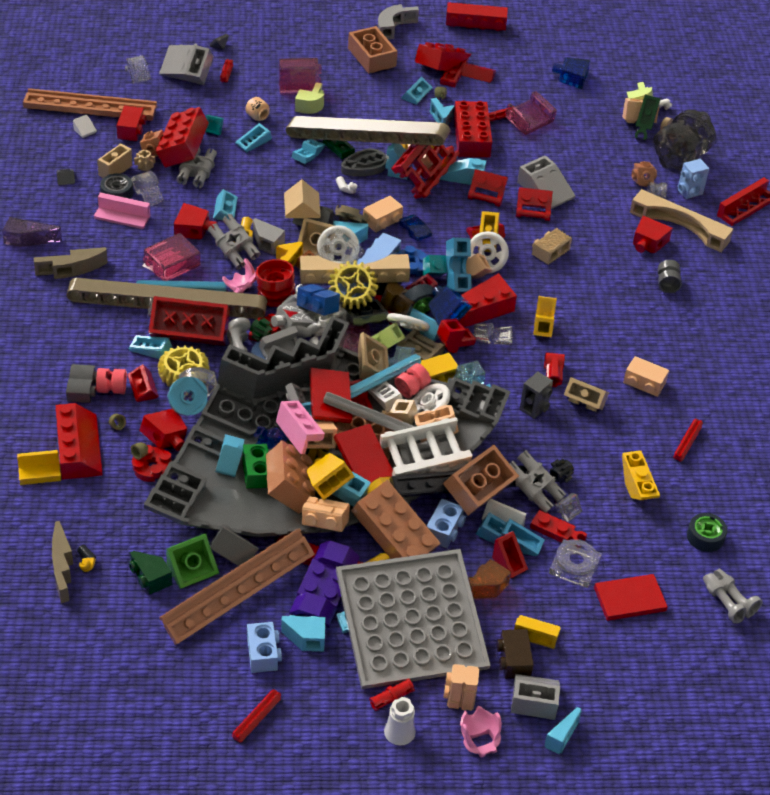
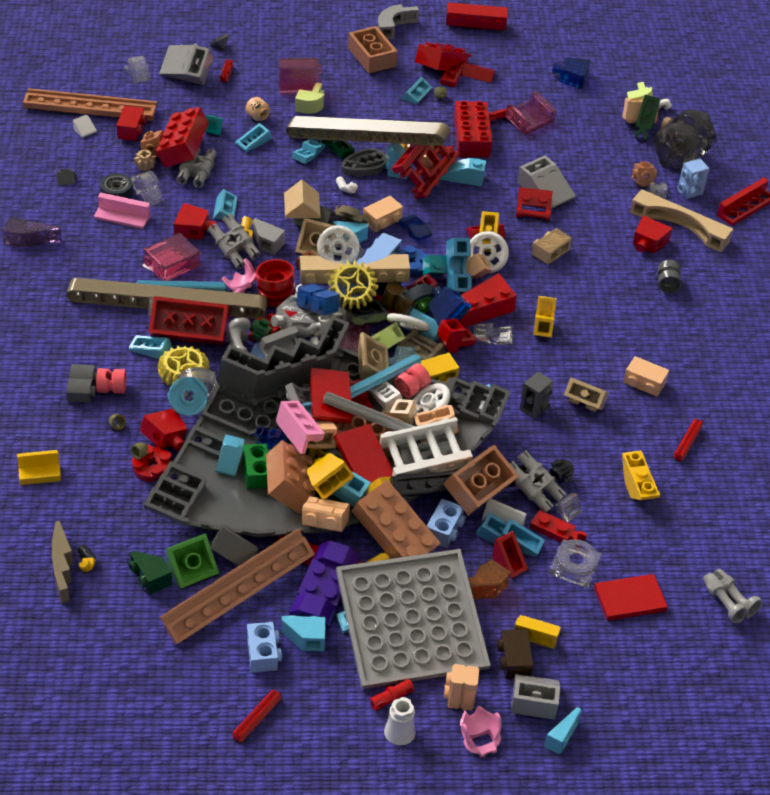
(77, 263): dark tan slope -> none
(78, 442): red slope -> none
(115, 161): tan brick -> none
(142, 384): red slope -> none
(289, 252): yellow slope -> none
(440, 113): medium azure slope -> none
(470, 372): clear light blue brick -> none
(489, 182): red plate -> none
(554, 367): red piece -> none
(707, 532): black wheel -> none

